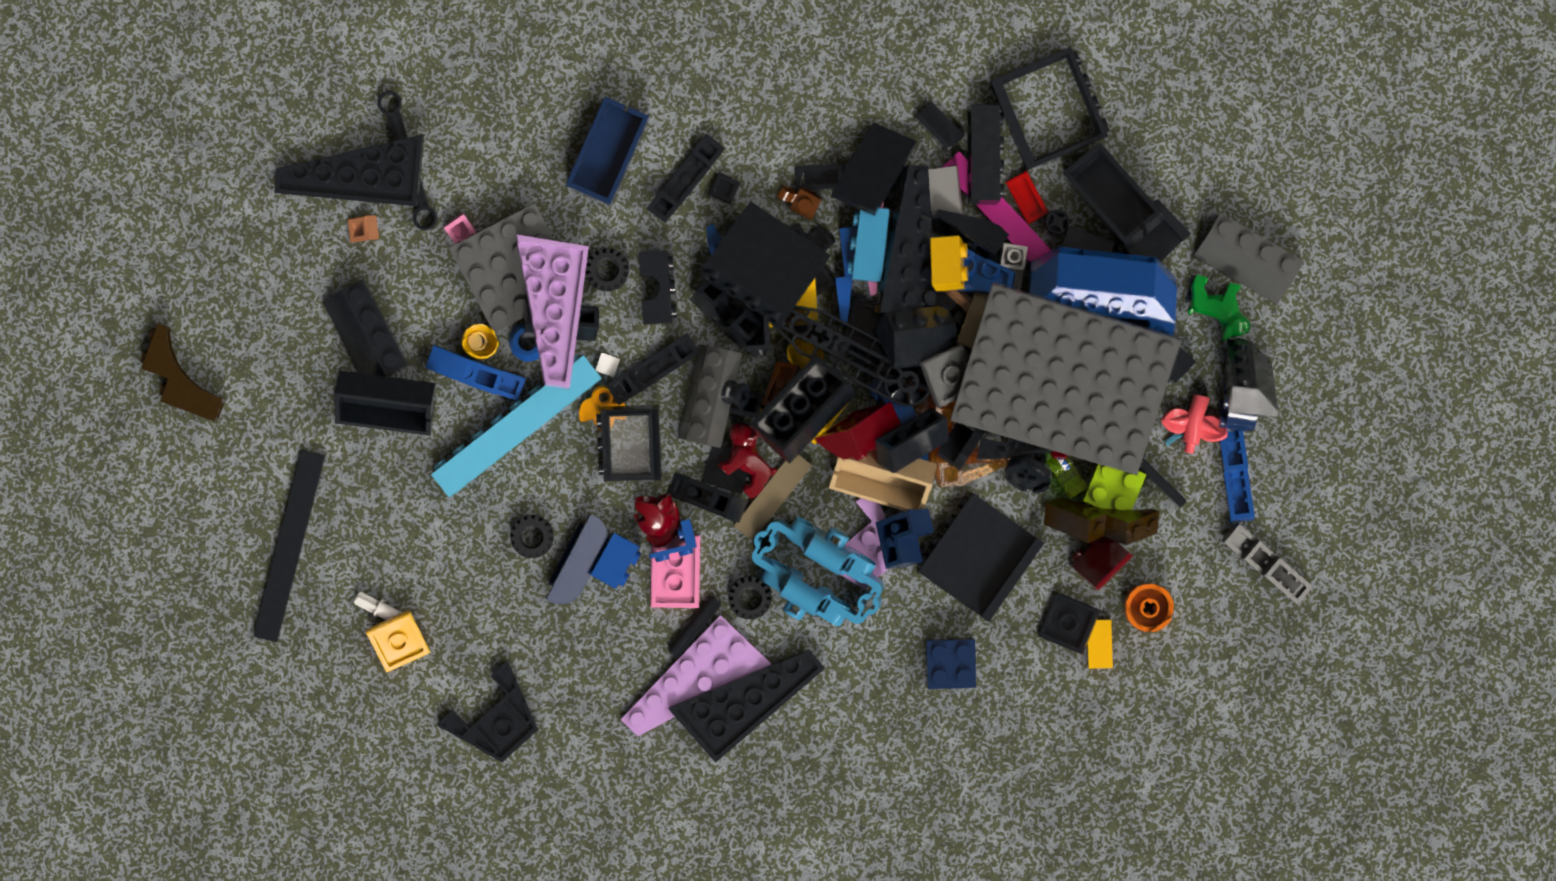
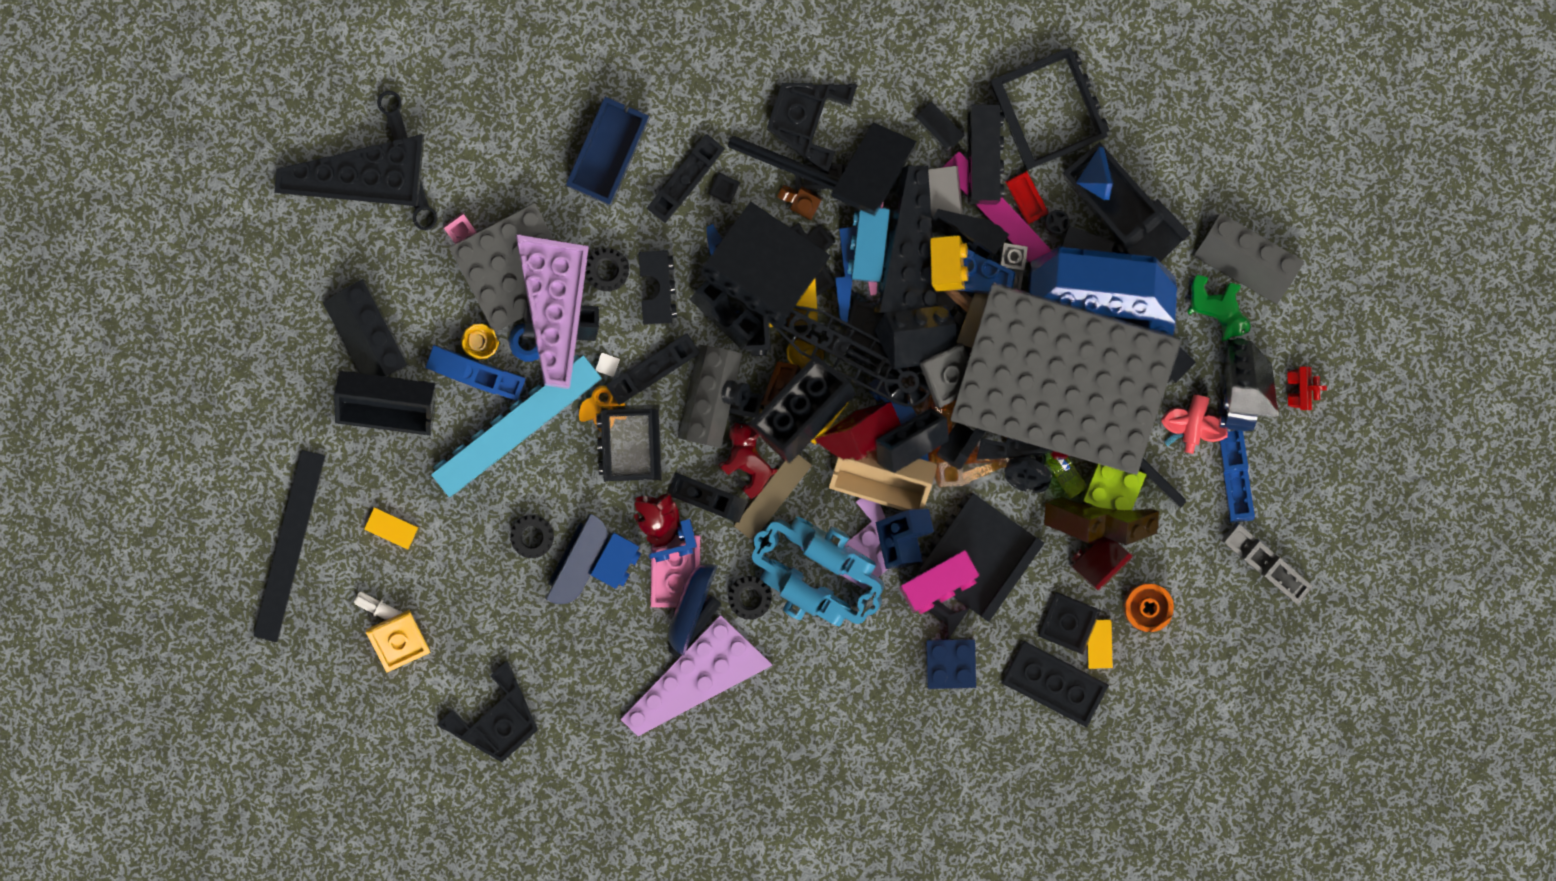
(179, 389): dark brown arch -> none
(363, 228): nougat slope -> none
(391, 528): none -> yellow tile
(690, 606): none -> dark blue brick
(716, 476): black piece -> none
(733, 710): black wing -> none
(783, 162): none -> black axle
(798, 114): none -> black wing
(939, 583): none -> dark pink brick
(948, 616): none -> black piece
(1055, 684): none -> black tile
(1097, 175): none -> blue slope
(1304, 377): none -> red hips

